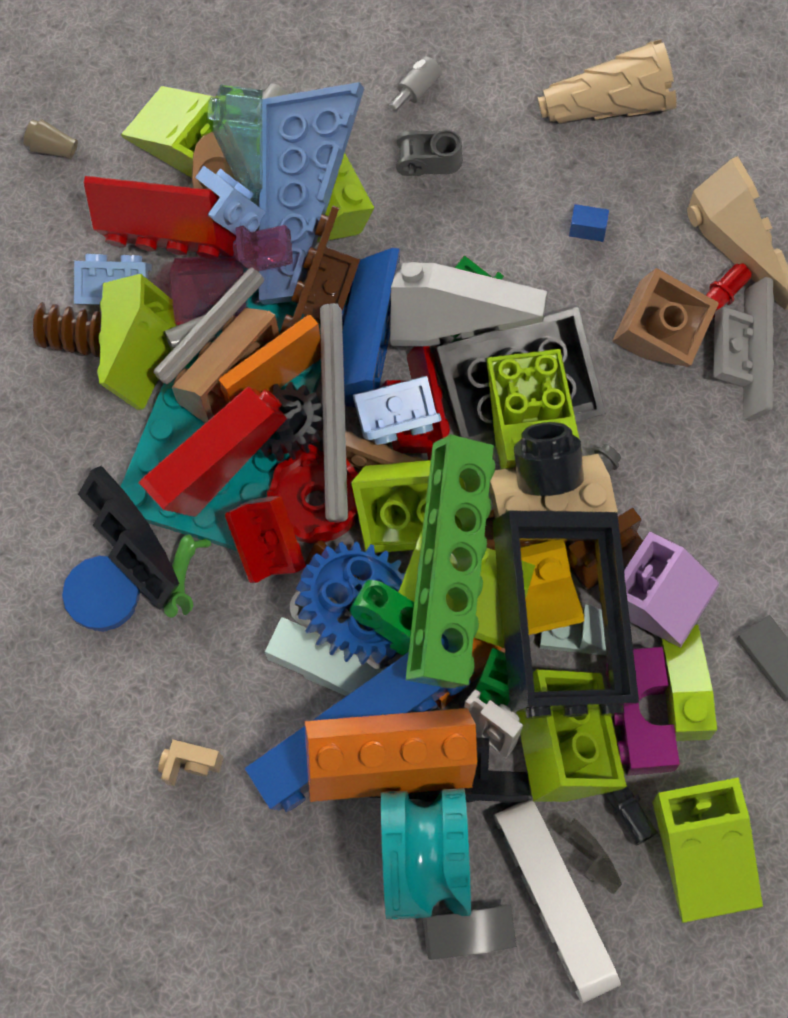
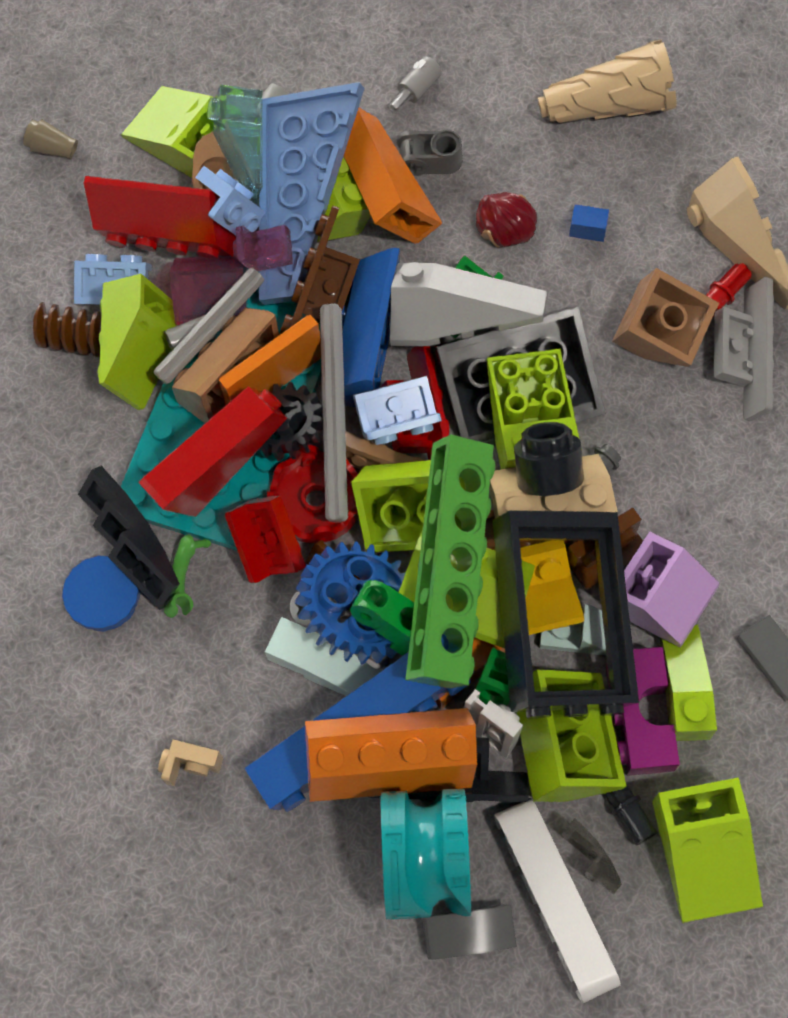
(387, 182): none -> orange slope
(506, 219): none -> dark red hair

